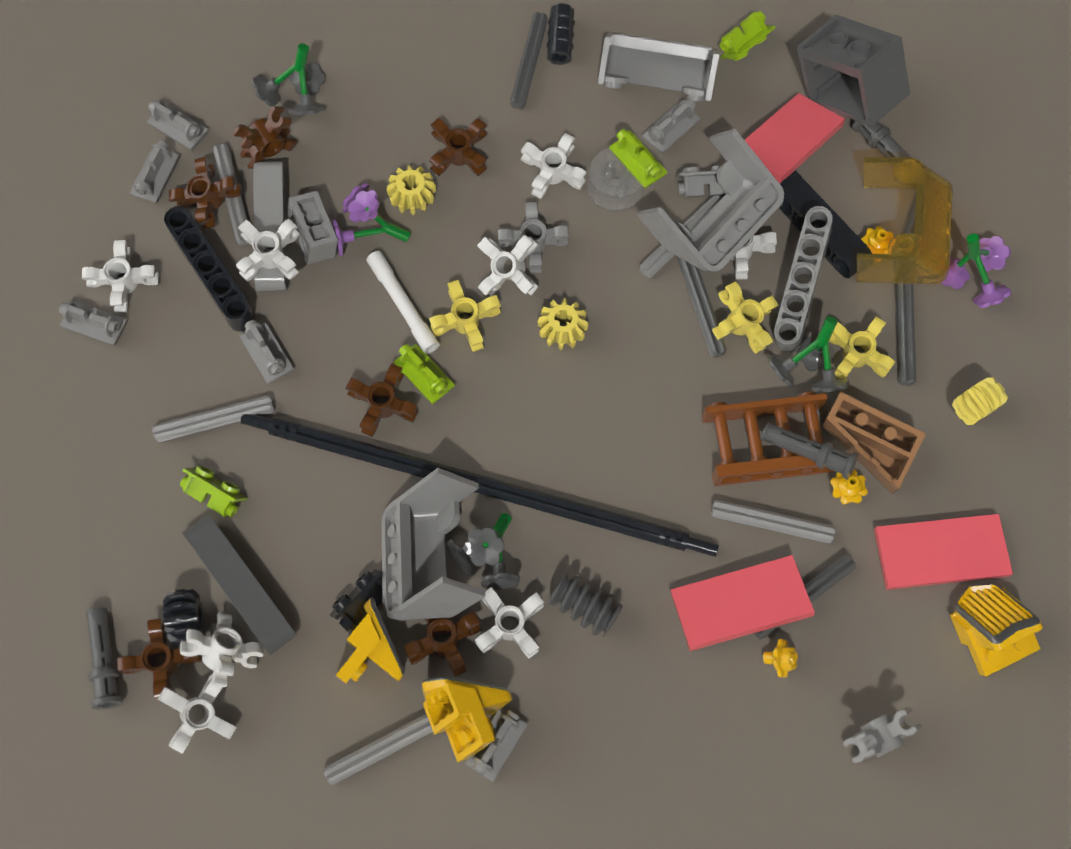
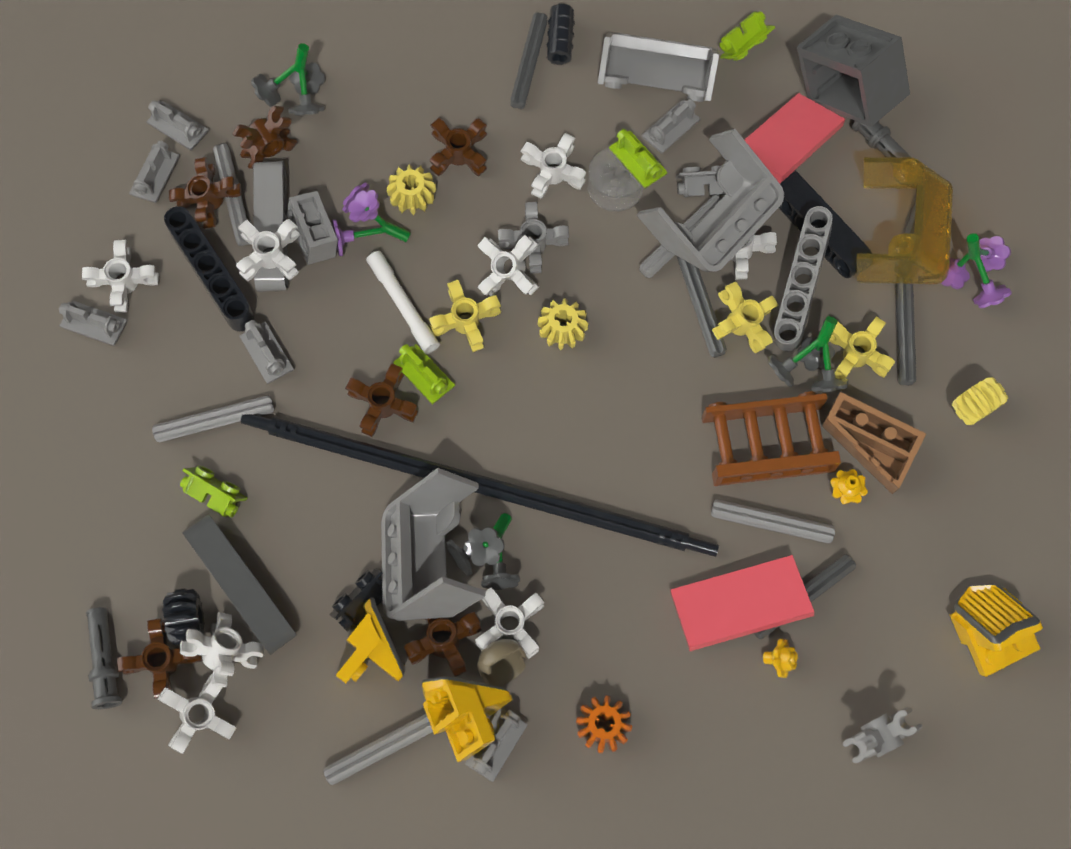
(501, 662): none -> dark tan hair
(585, 604): dark grey piece -> none
(599, 735): none -> orange gear
(822, 454): dark grey pin -> none
(877, 240): yellow plant -> none
(942, 551): coral tile -> none

